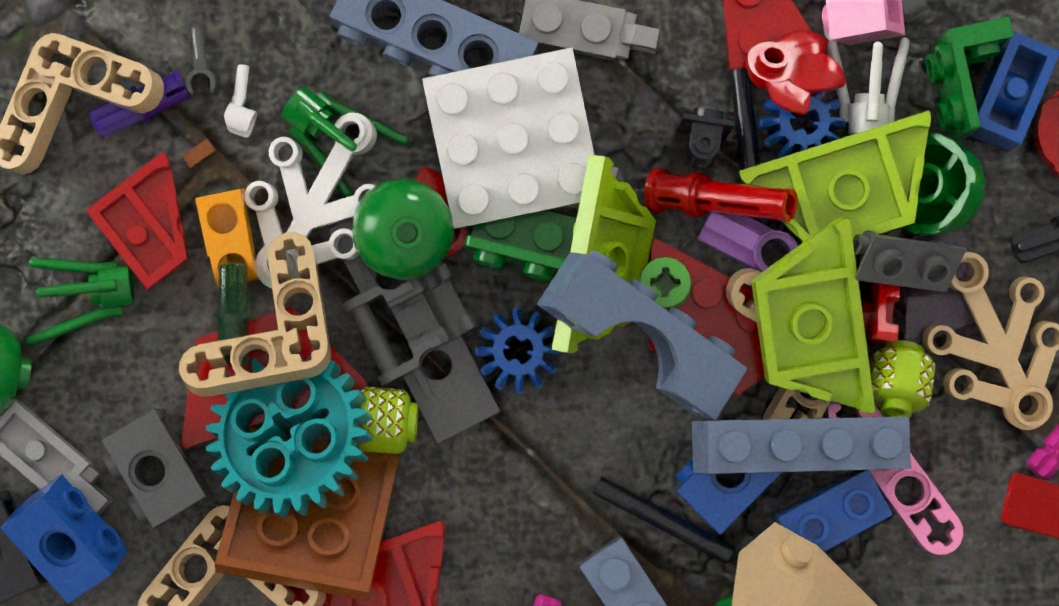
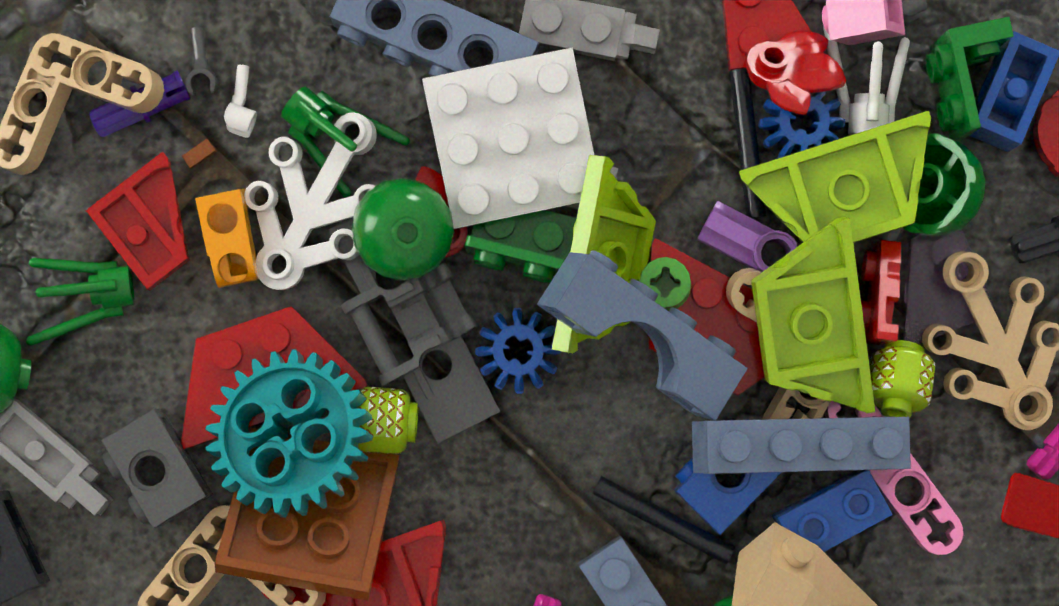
(72, 562): blue brick -> none
(233, 314): clear green axle -> none
(279, 344): tan beam -> none
(699, 194): red pin -> none
(703, 135): black hinge -> none
(906, 261): dark grey hinge -> none

